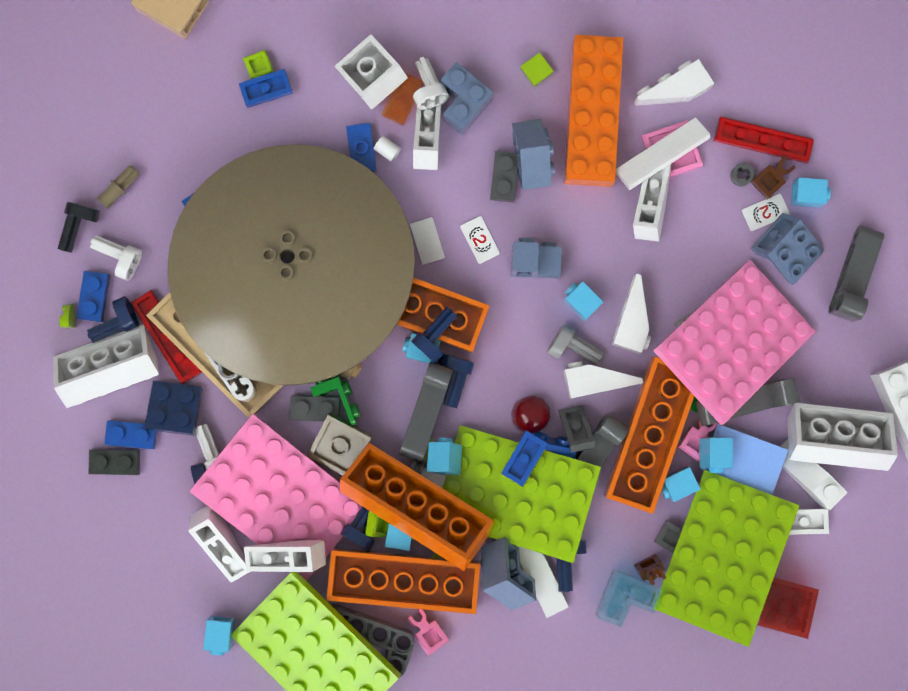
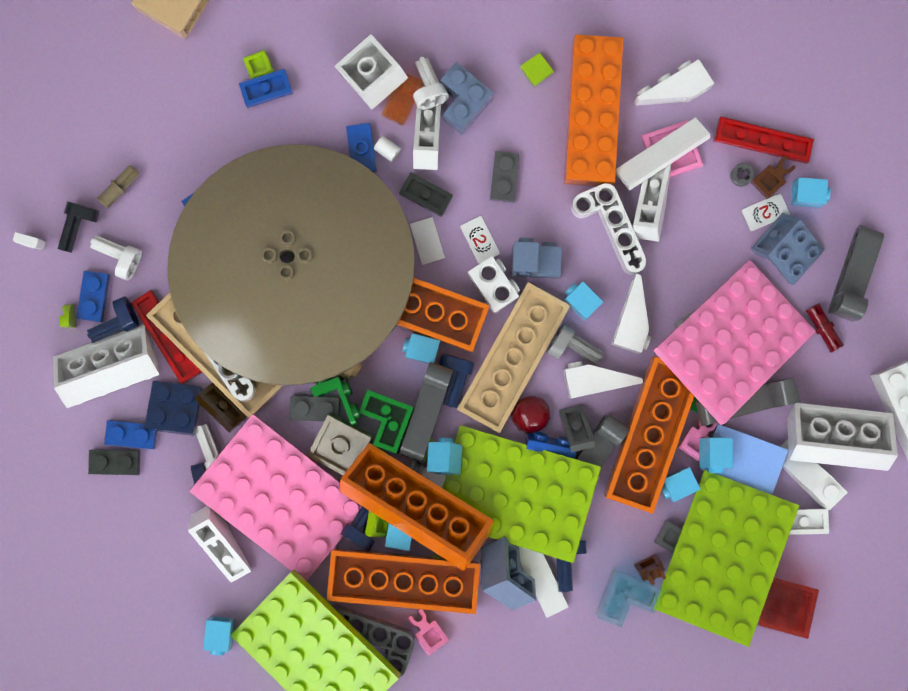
(29, 241): none -> white tile
(220, 407): none -> dark brown plate
(286, 556): white slope -> none
(393, 418): none -> green brick
(425, 341): dark blue piece -> none
(426, 194): none -> pearl dark grey plate
(488, 287): none -> white brick
(513, 357): none -> tan plate
(524, 458): blue plate -> none
(533, 154): sand blue brick -> none
(613, 230): none -> white beam
(824, 328): none -> dark red pin

